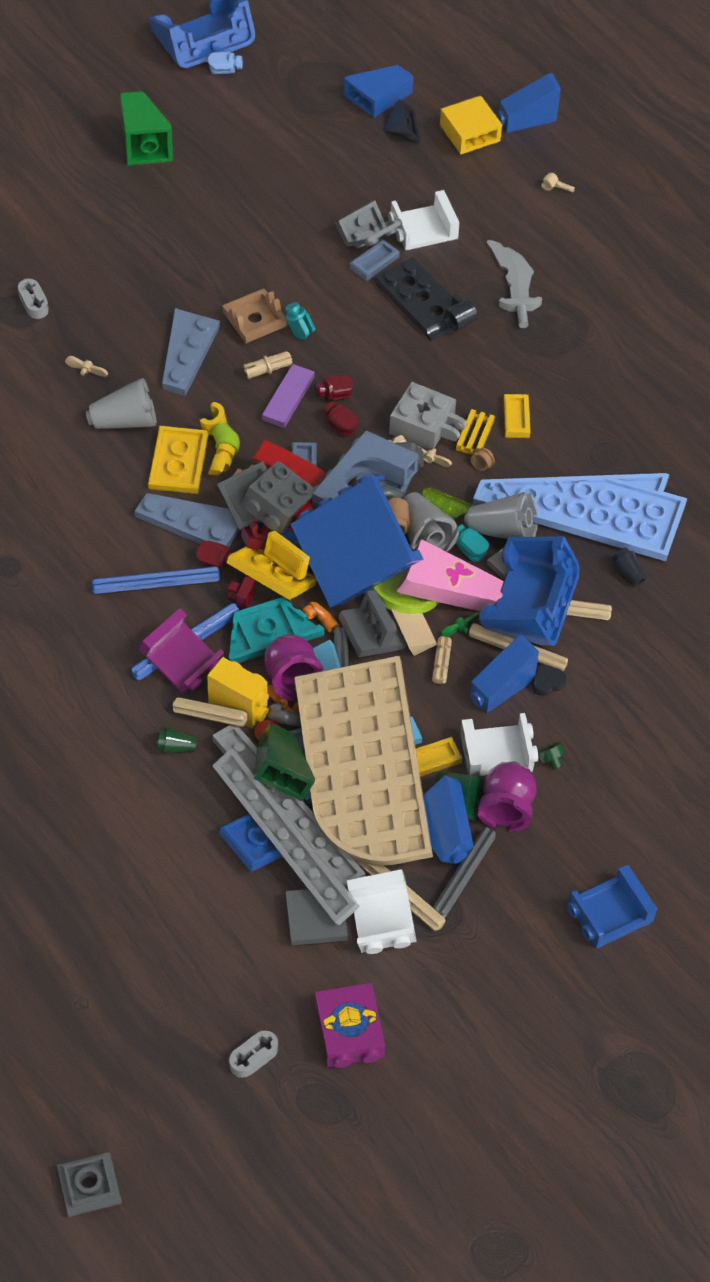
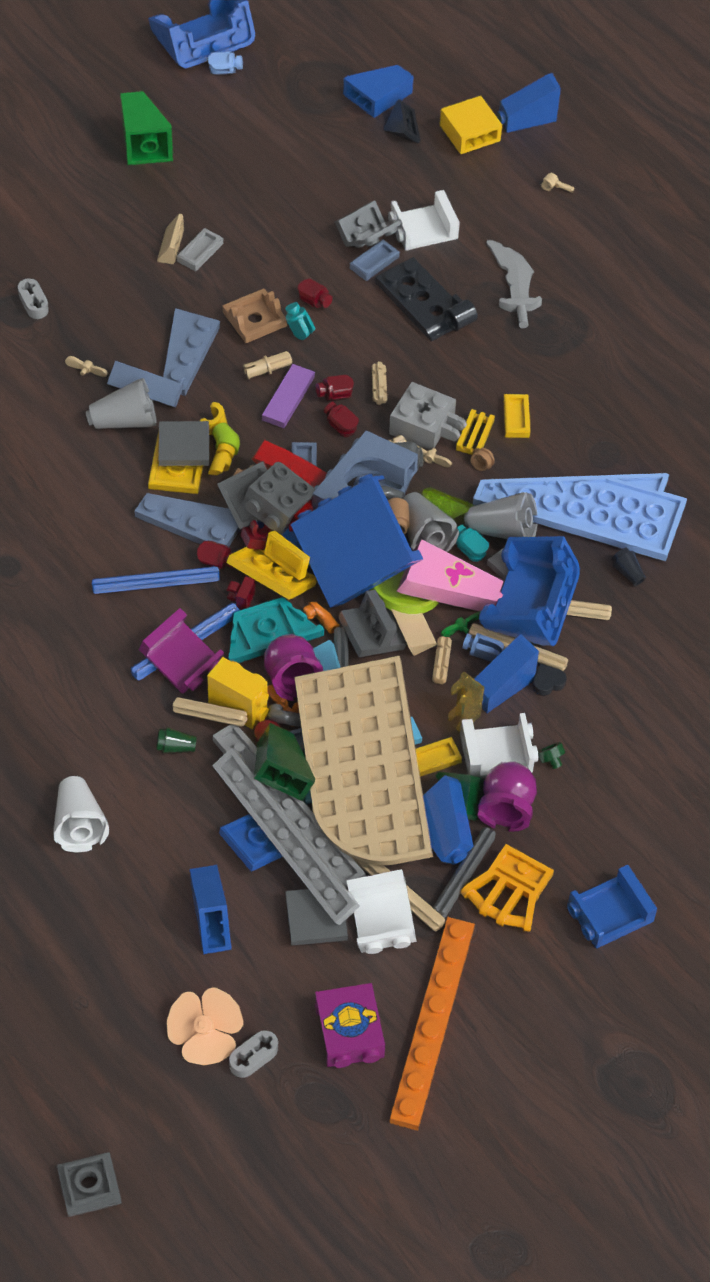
(78, 817): none -> white cone
(160, 388): none -> sand blue tile
(171, 241): none -> tan slope
(183, 443): none -> dark grey tile
(198, 1032): none -> light nougat piece
(200, 249): none -> light grey tile
(210, 909): none -> blue slope
(314, 294): none -> dark red arm
(379, 383): none -> tan axle
(432, 1024): none -> orange plate
(468, 699): none -> clear yellow hinge
(483, 646): none -> medium blue arm
(516, 872): none -> light orange plate

